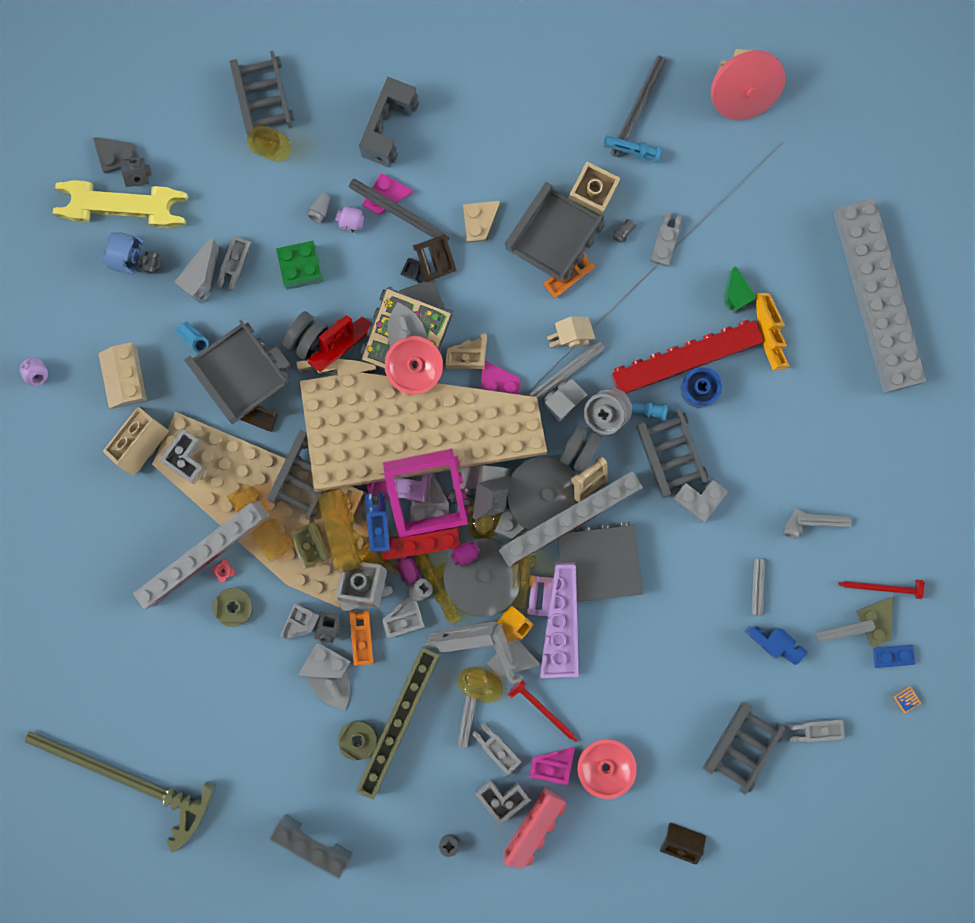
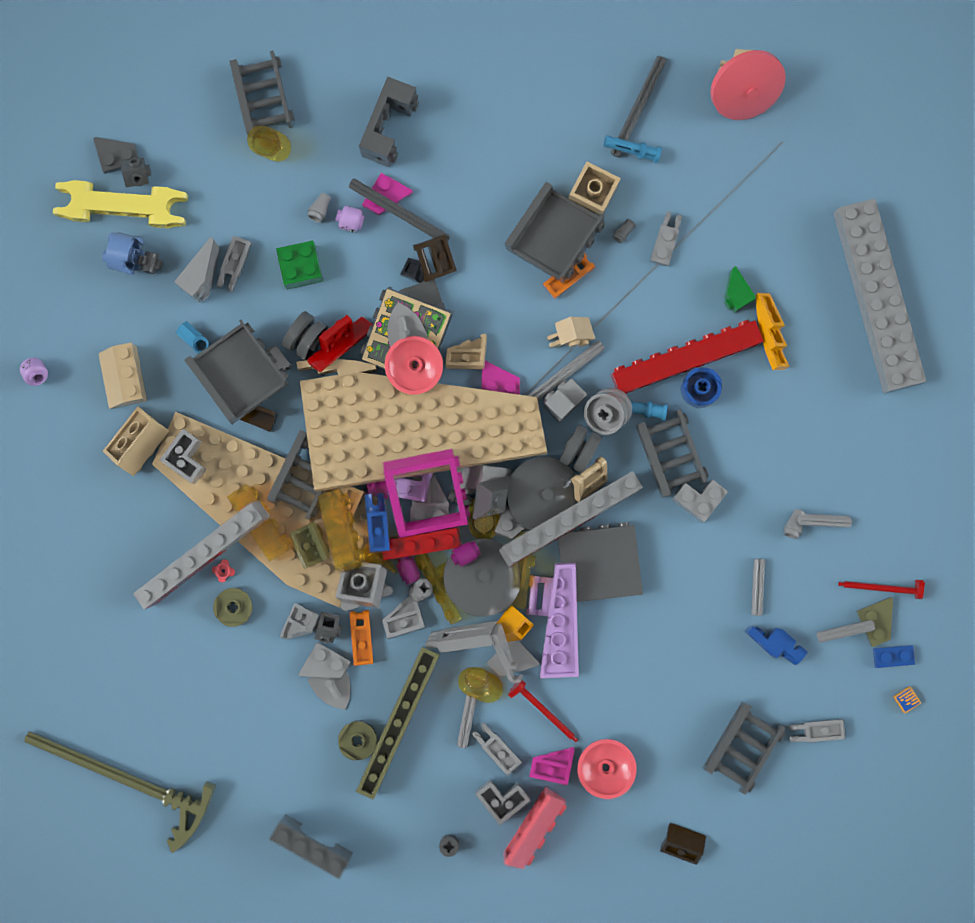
(479, 220): tan wing -> none

